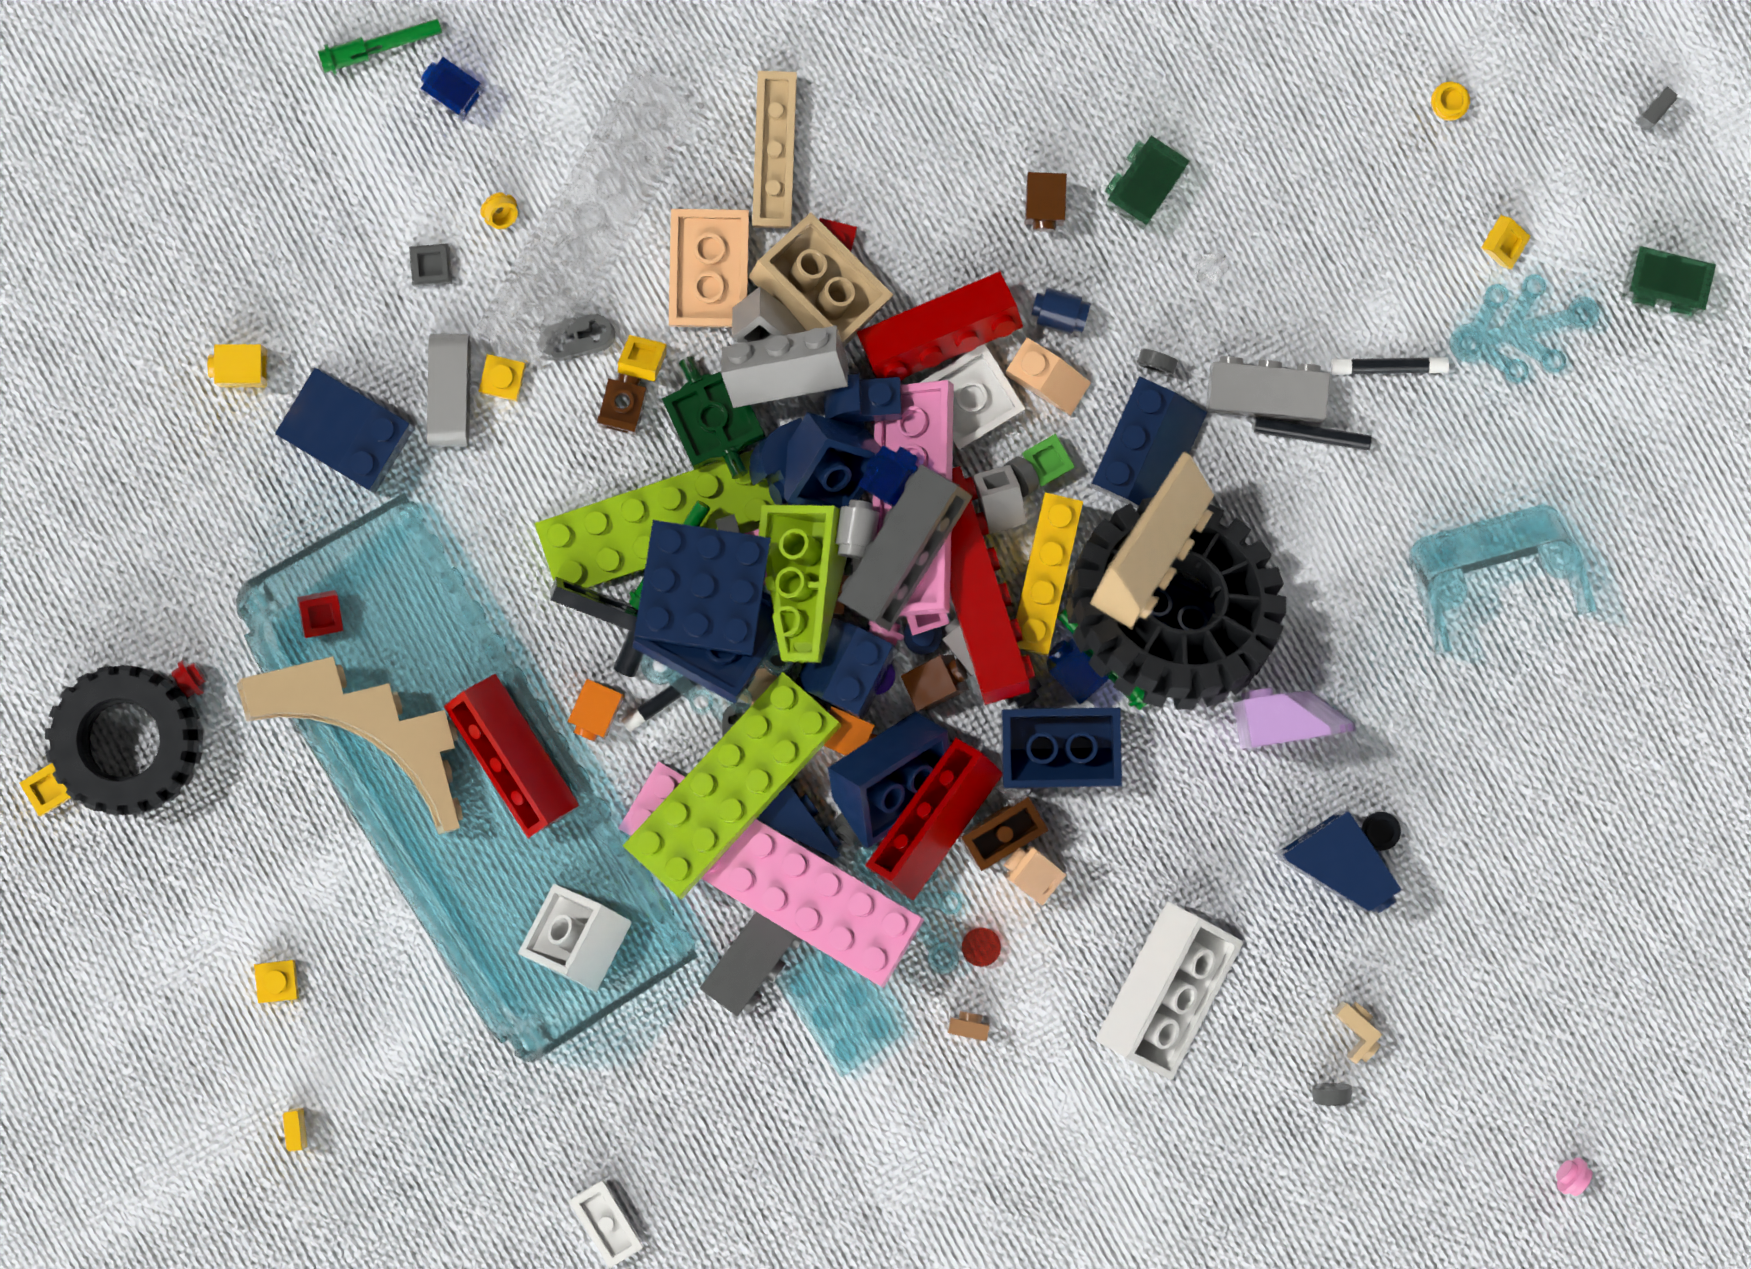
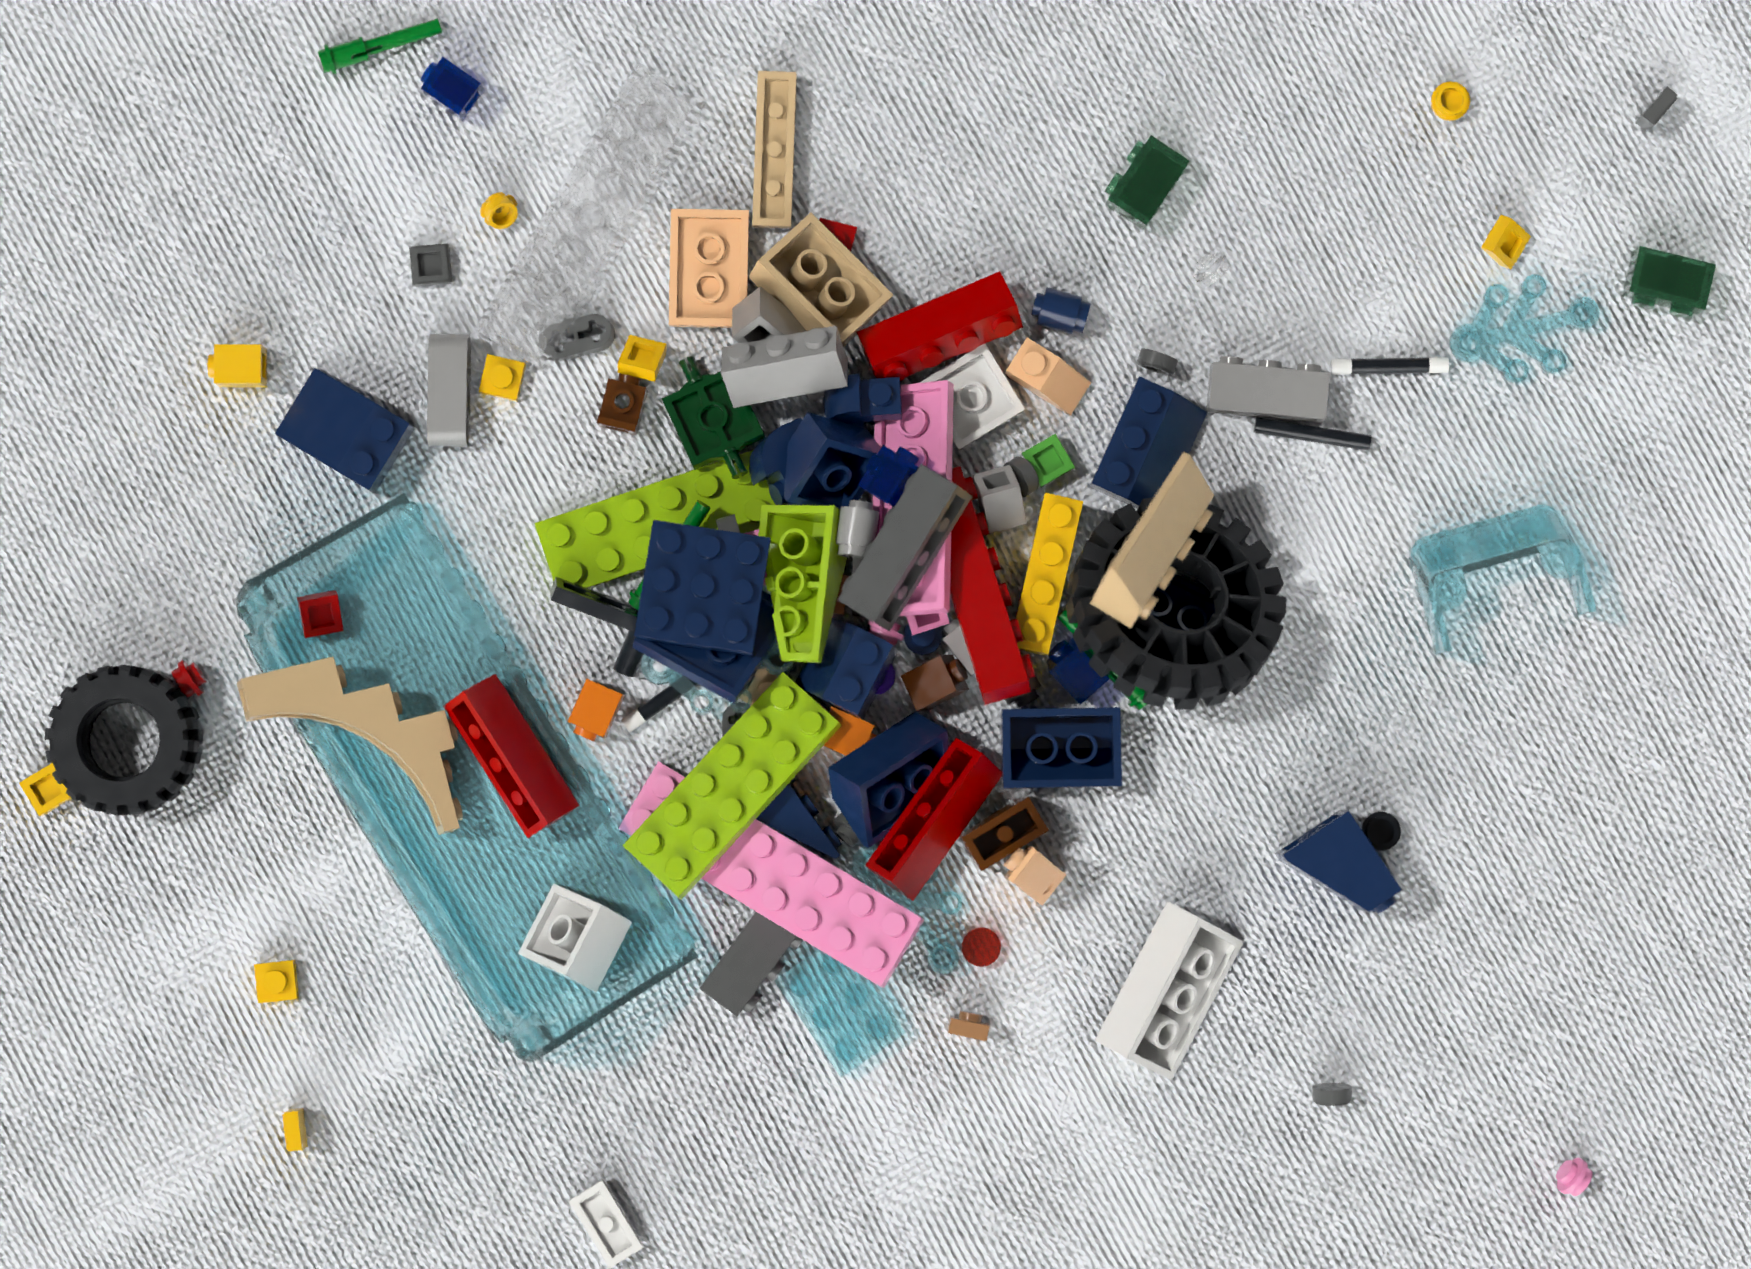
(1045, 200): reddish brown brick -> none
(1285, 717): lavender wedge -> none
(1358, 1021): tan bracket -> none

